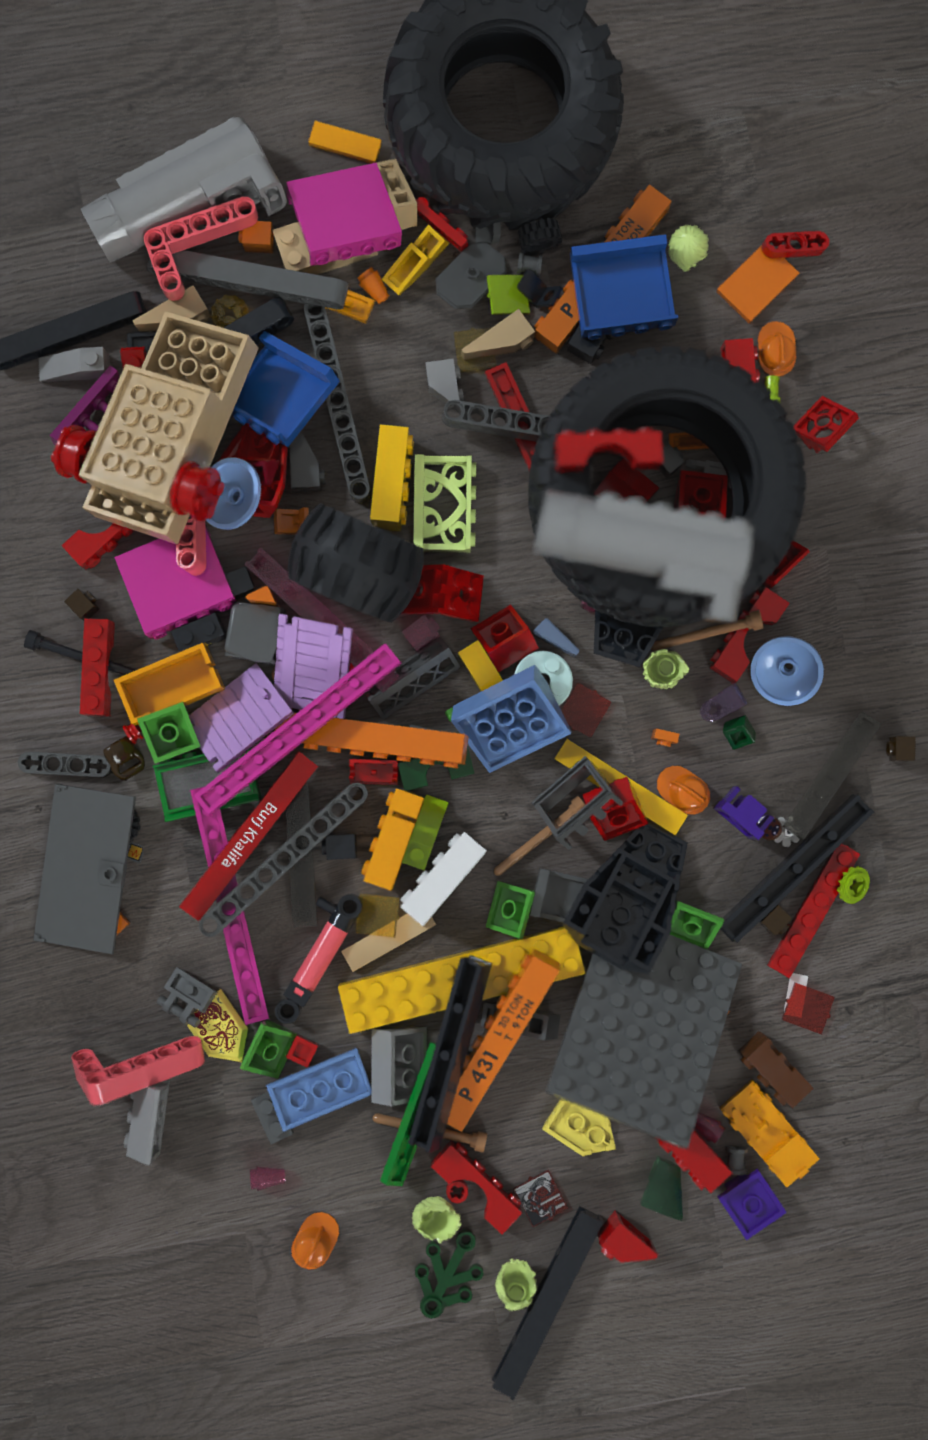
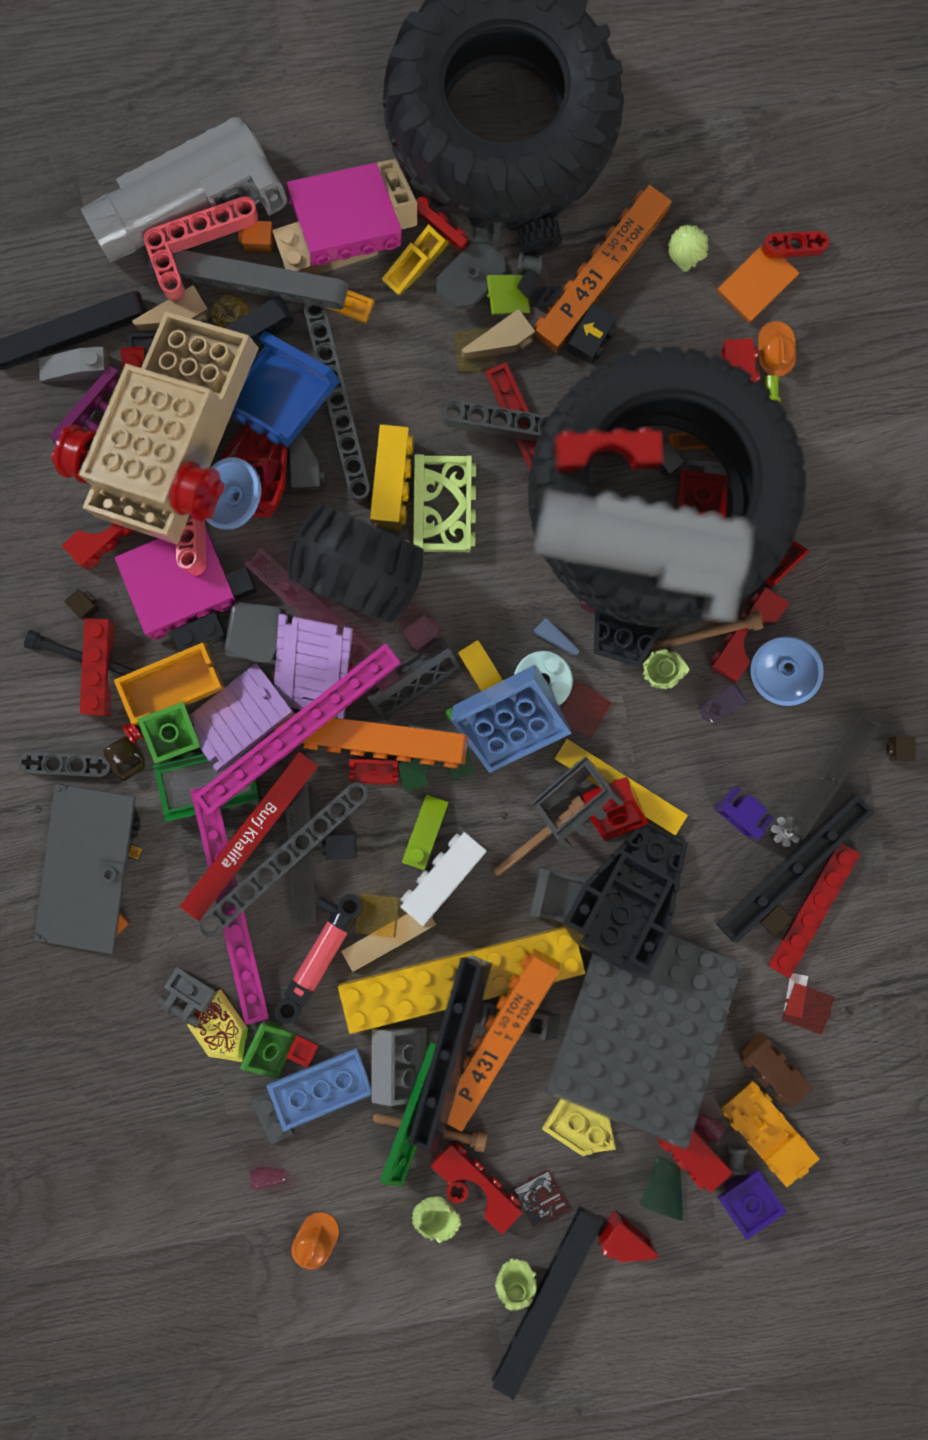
(136, 1073): coral beam -> none
(147, 1122): light grey slope -> none
(263, 596): orange slope -> none
(288, 520): orange bracket -> none
(345, 142): light orange tile -> none
(373, 285): orange cone -> none
(393, 839): light orange piece -> none
(442, 380): light grey slope -> none
(442, 593): red bracket -> none
(447, 1278): dark green plant -> none
(505, 638): red slope -> none
(510, 909): bright green slope -> none
(622, 287): blue panel -> none
(627, 483): red slope -> none
(665, 738): orange plate -> none
(683, 789): orange piece -> none
(694, 925): bright green slope -> none
(739, 732): dark green slope -> none
(773, 830): reddish brown tile -> none
(835, 410): red piece -> none
(858, 889): lime gear -> none

